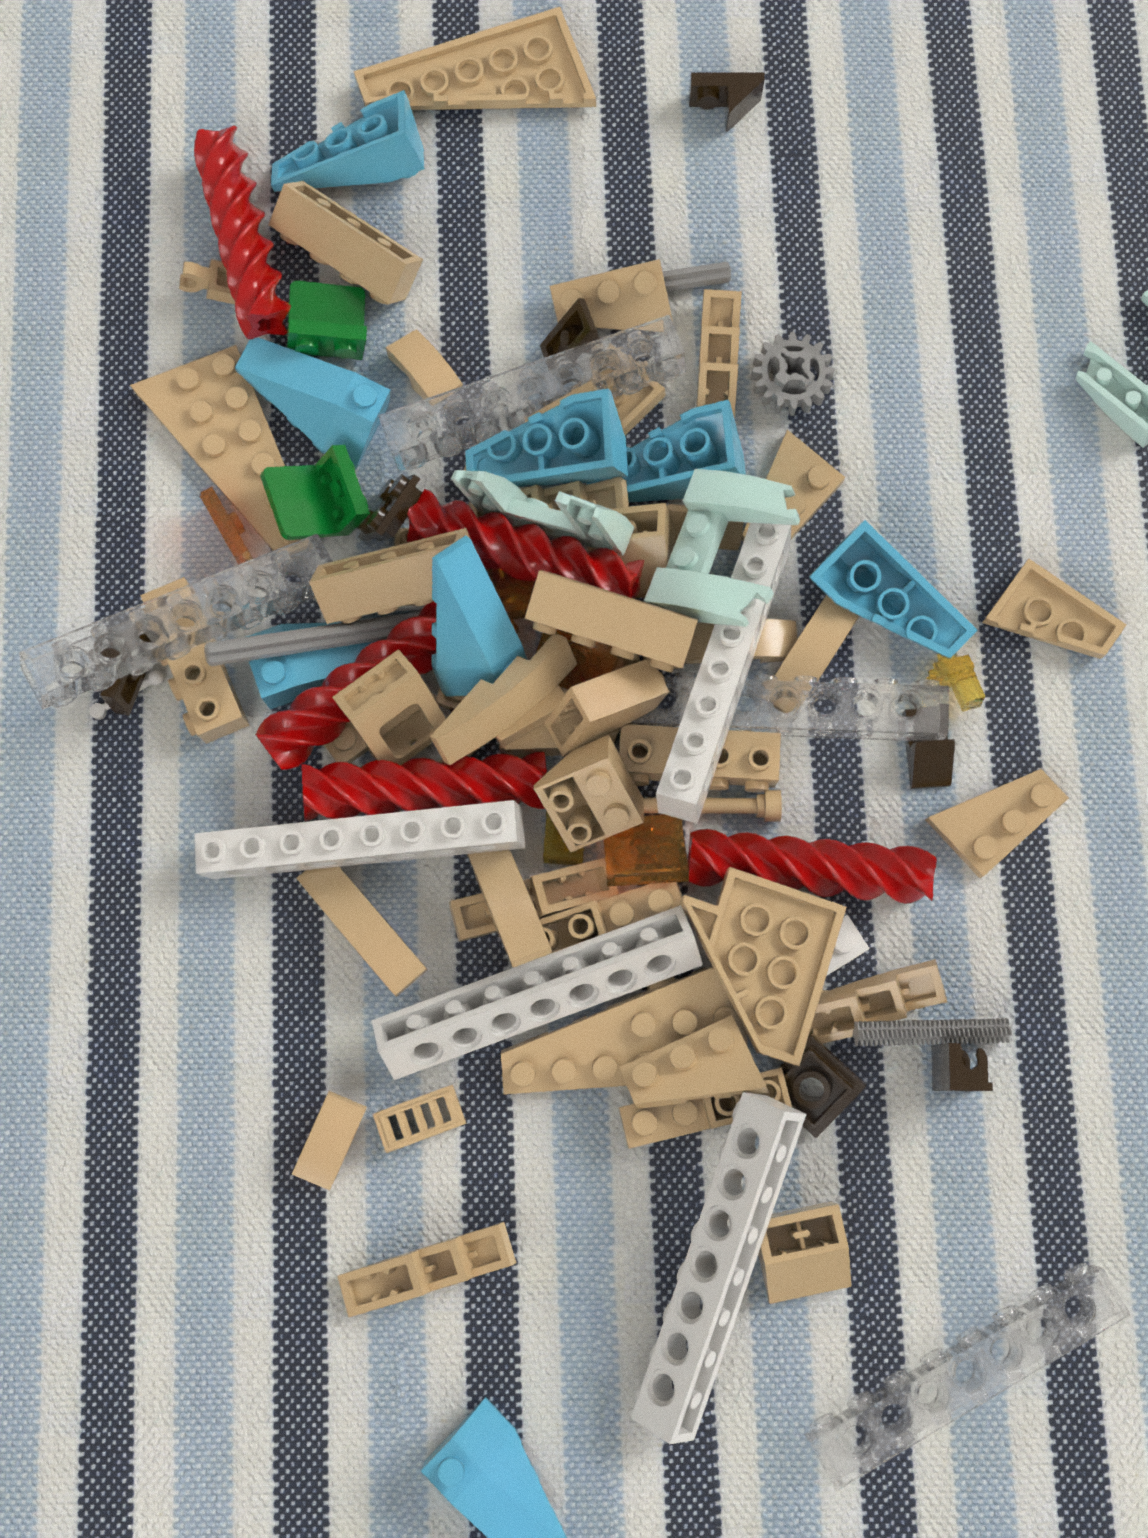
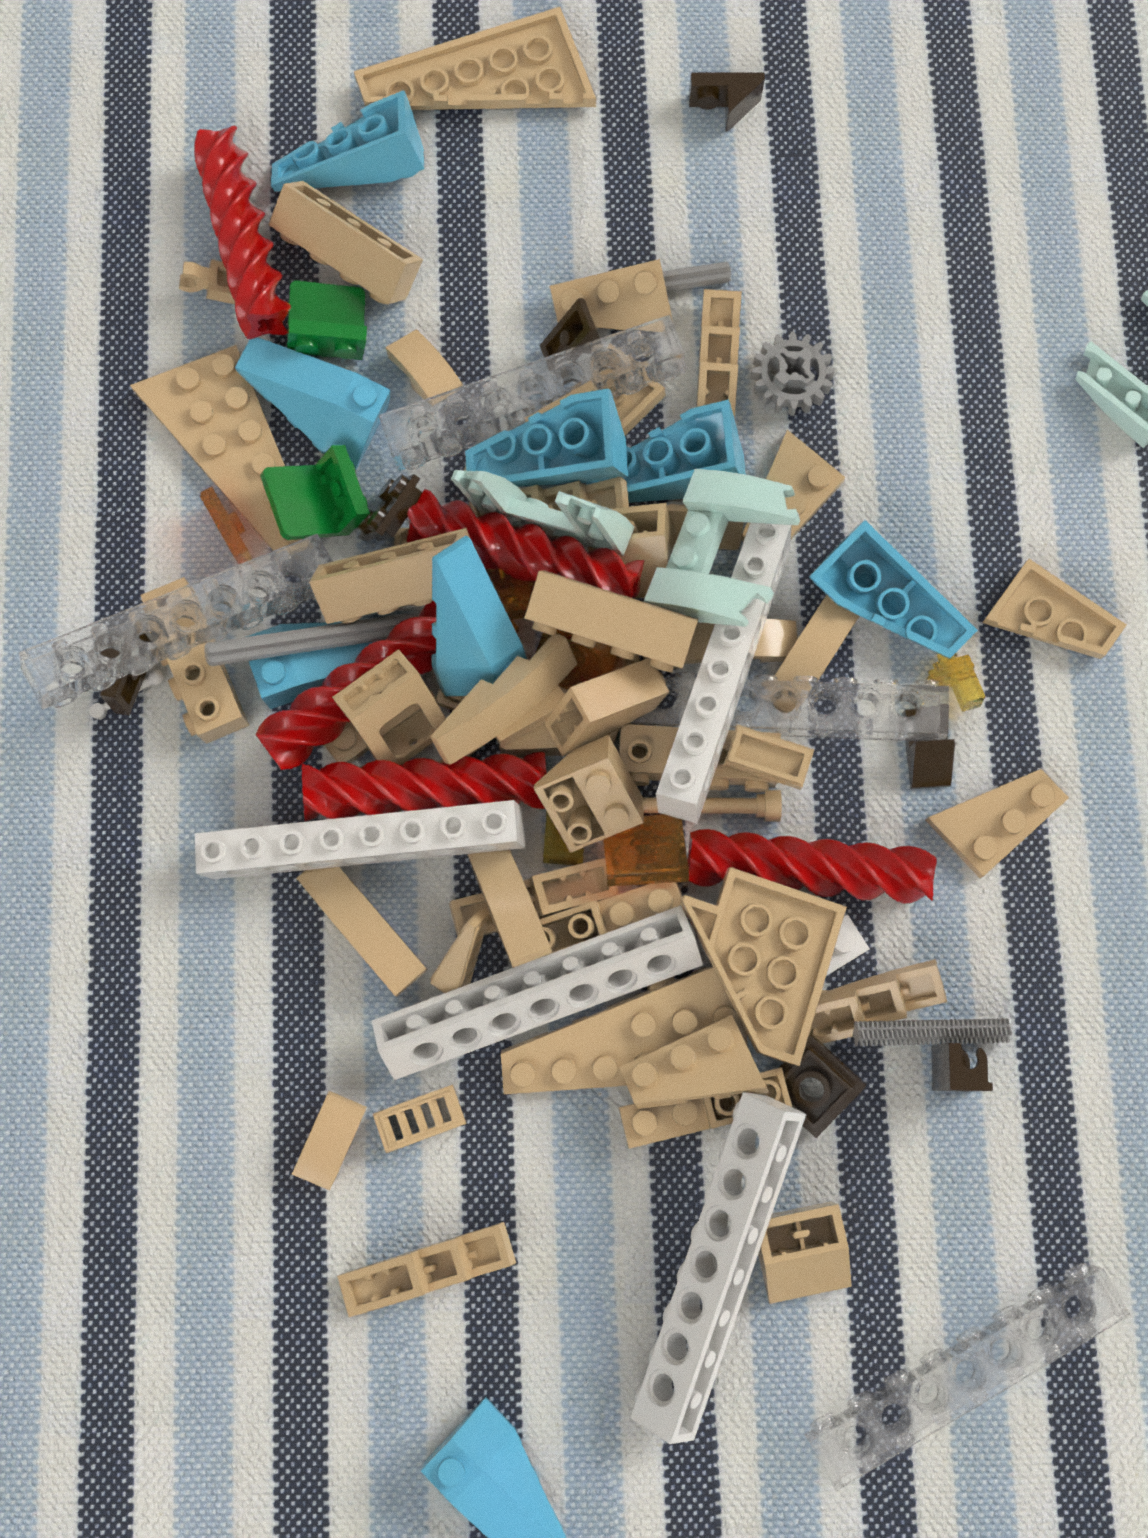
(460, 960): none -> tan slope
(769, 757): none -> tan tile

